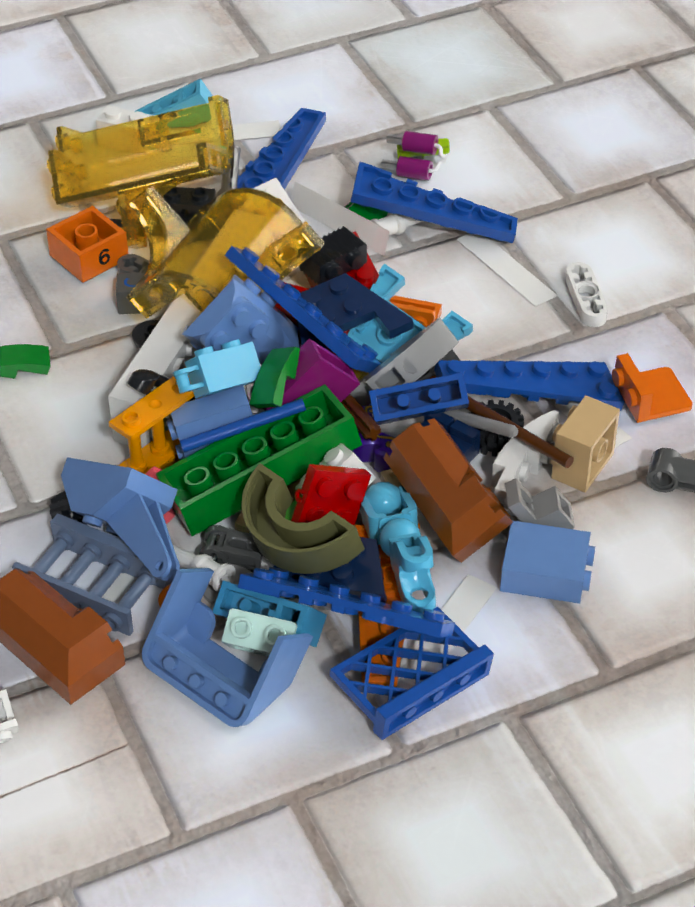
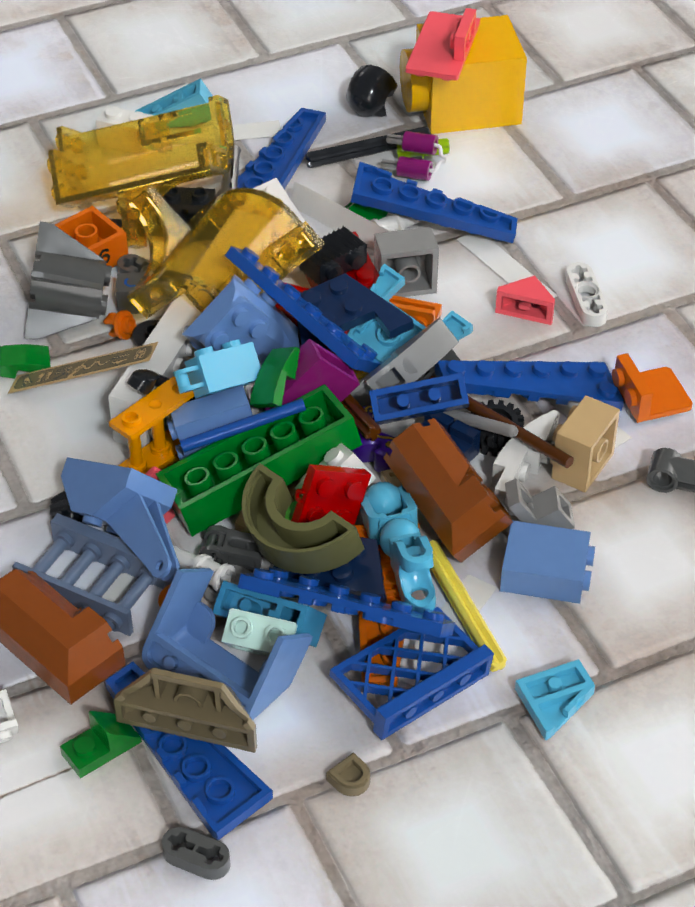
(64, 284): none -> dark grey brick
(83, 367): none -> sticker
(99, 744): none -> green slope
(123, 324): none -> orange plate
(187, 708): none -> dark tan wedge
(196, 852): none -> dark grey beam
(206, 773): none -> blue wing
(350, 776): none -> dark tan tile
(354, 149): none -> black axle
(369, 90): none -> black piece
(412, 255): none -> light grey brick
(443, 45): none -> coral bracket
(465, 606): none -> light yellow axle
(487, 89): none -> yellow container
(526, 300): none -> coral slope
(555, 695): none -> medium azure wing

